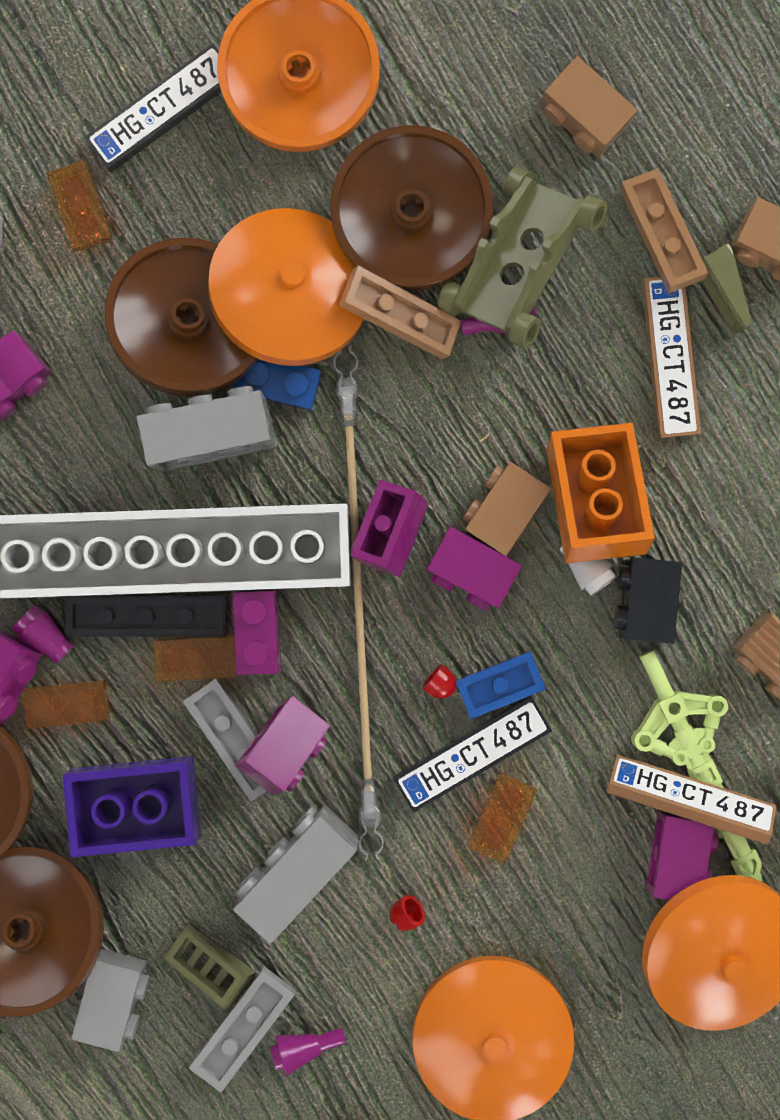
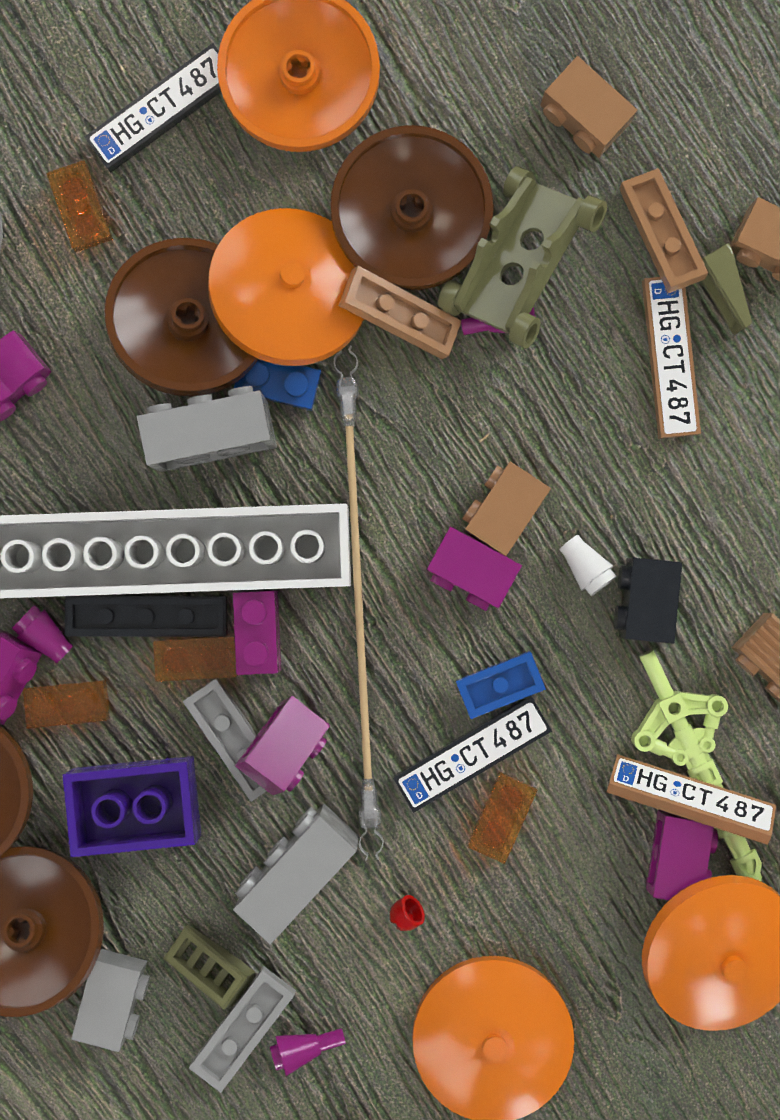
(389, 528): magenta brick -> none
(440, 683): red hinge -> none
(599, 493): orange brick -> none

